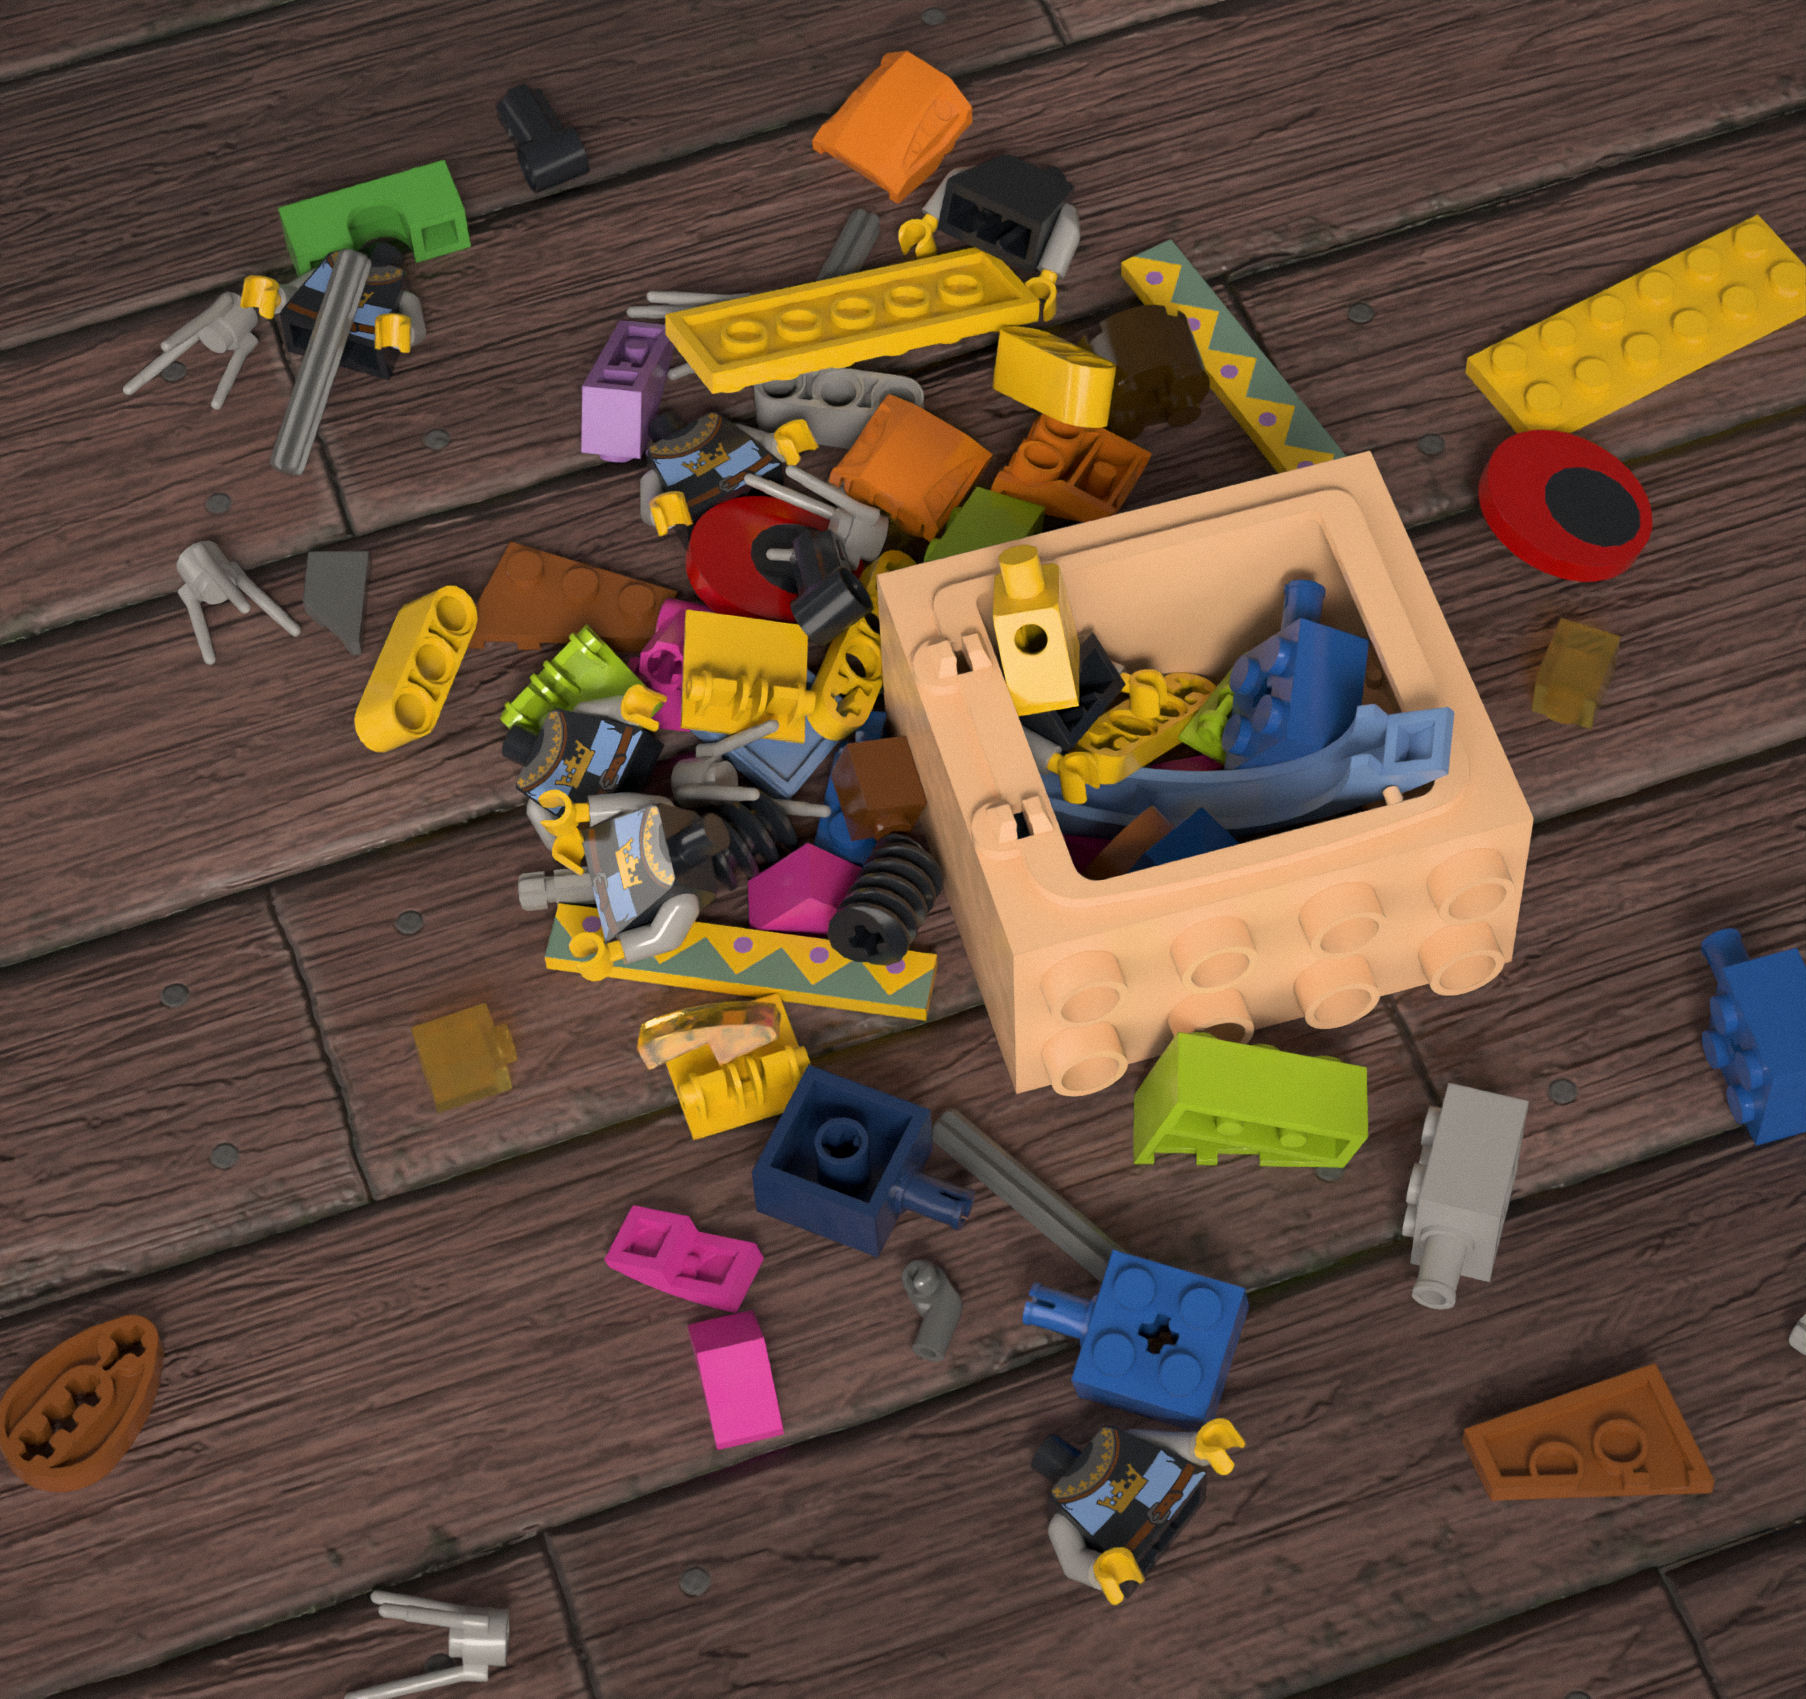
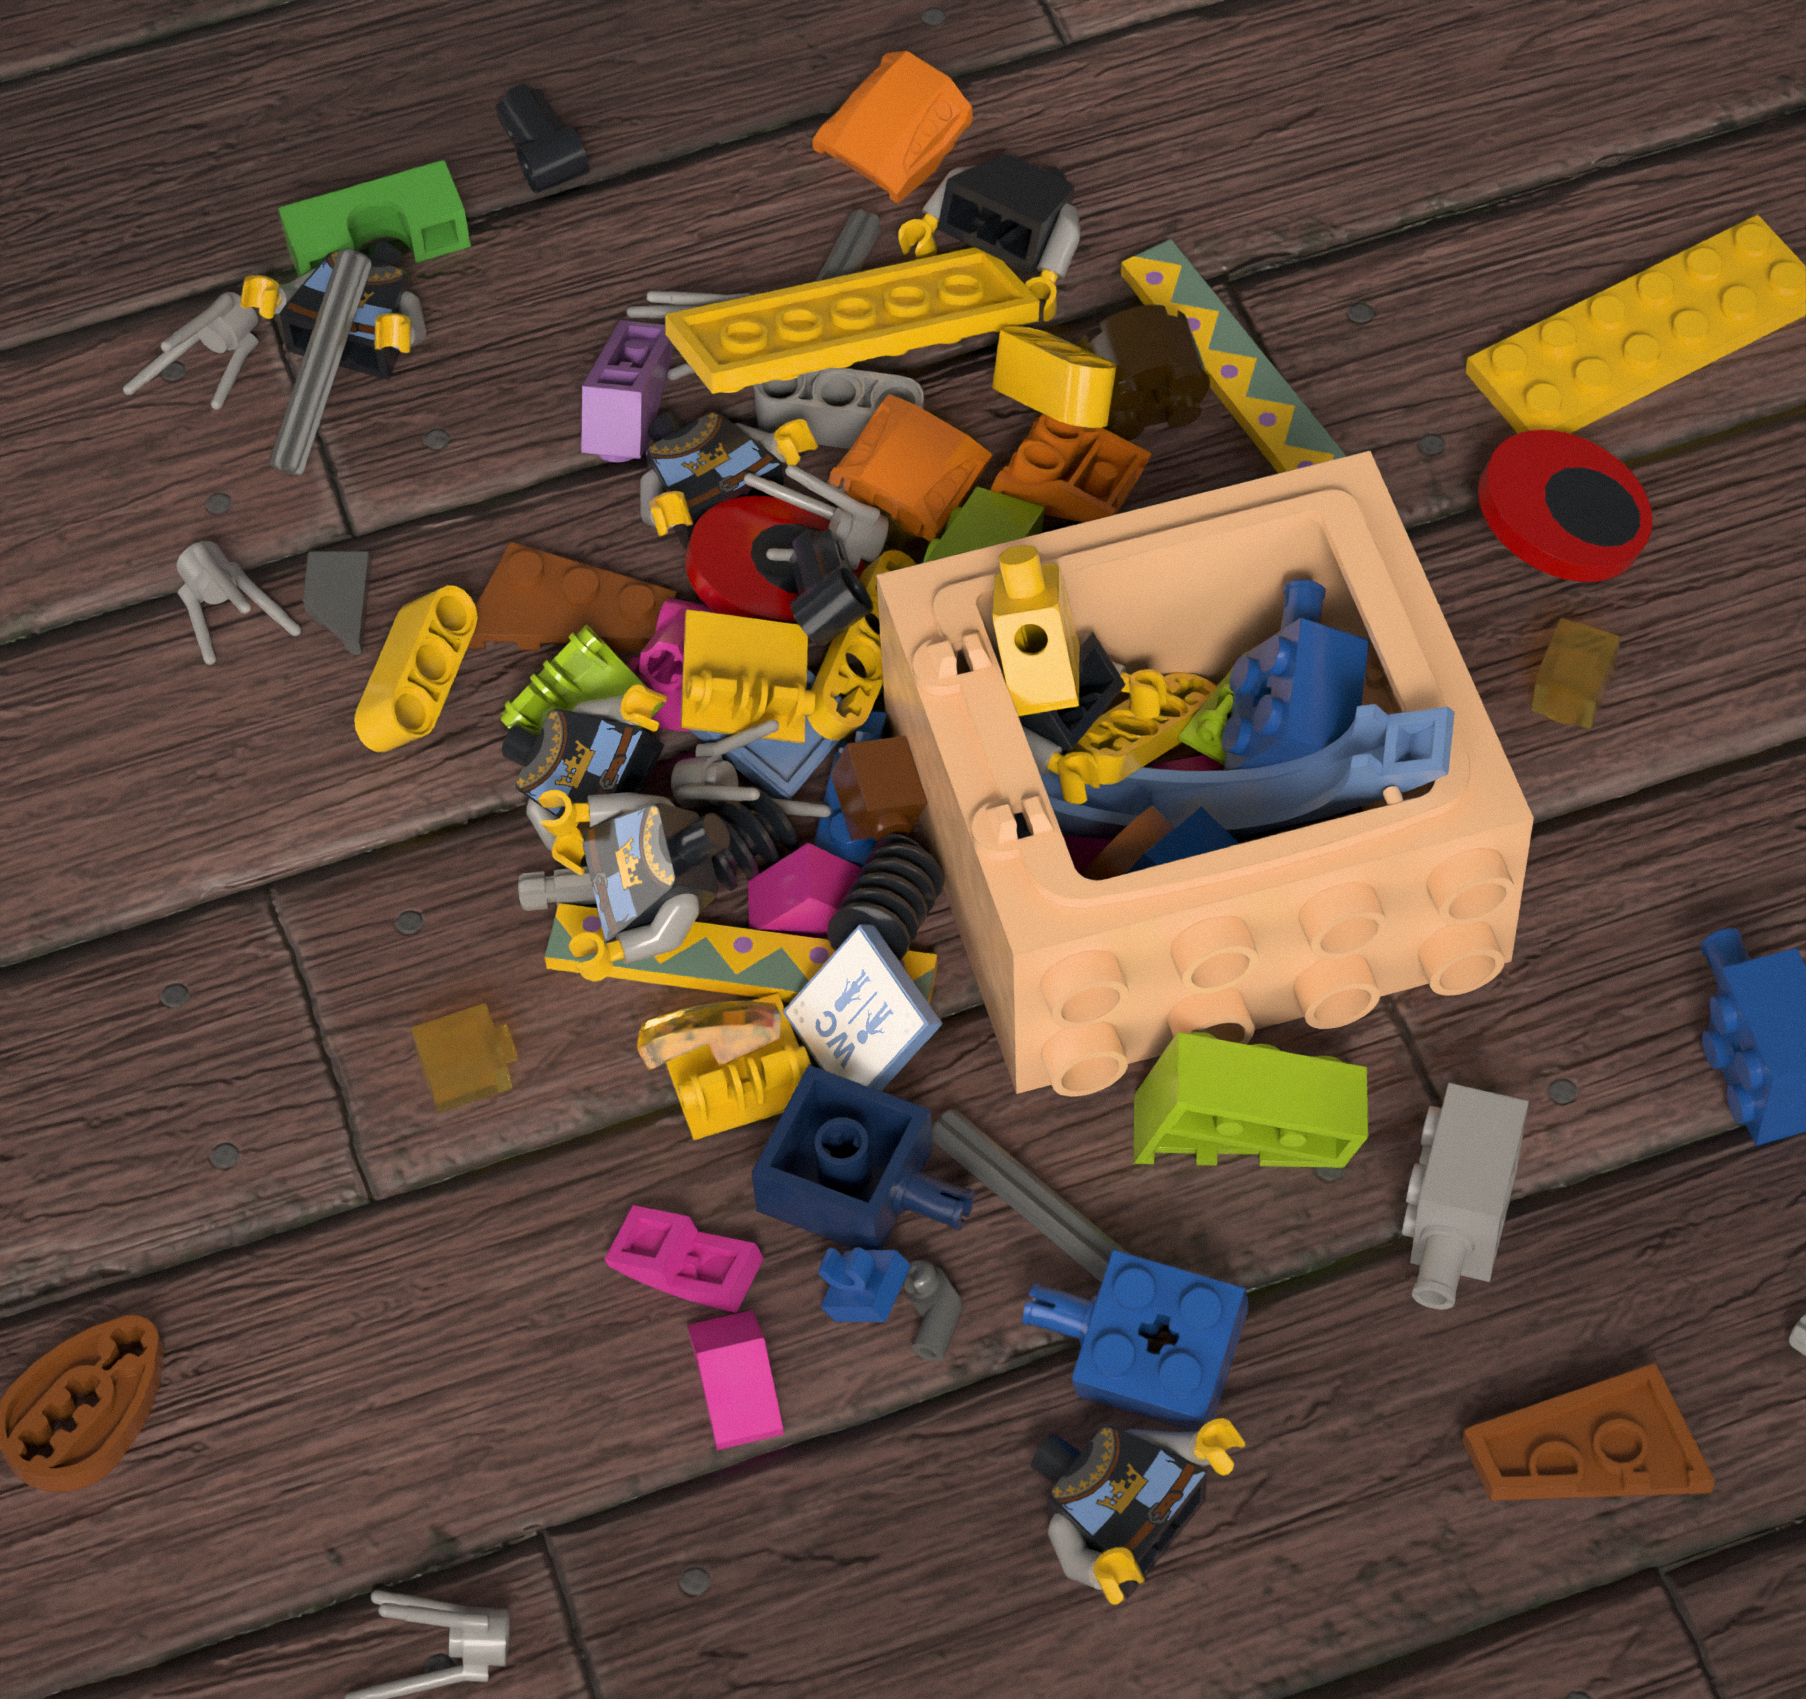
(862, 1012): none -> white tile
(862, 1283): none -> blue tile

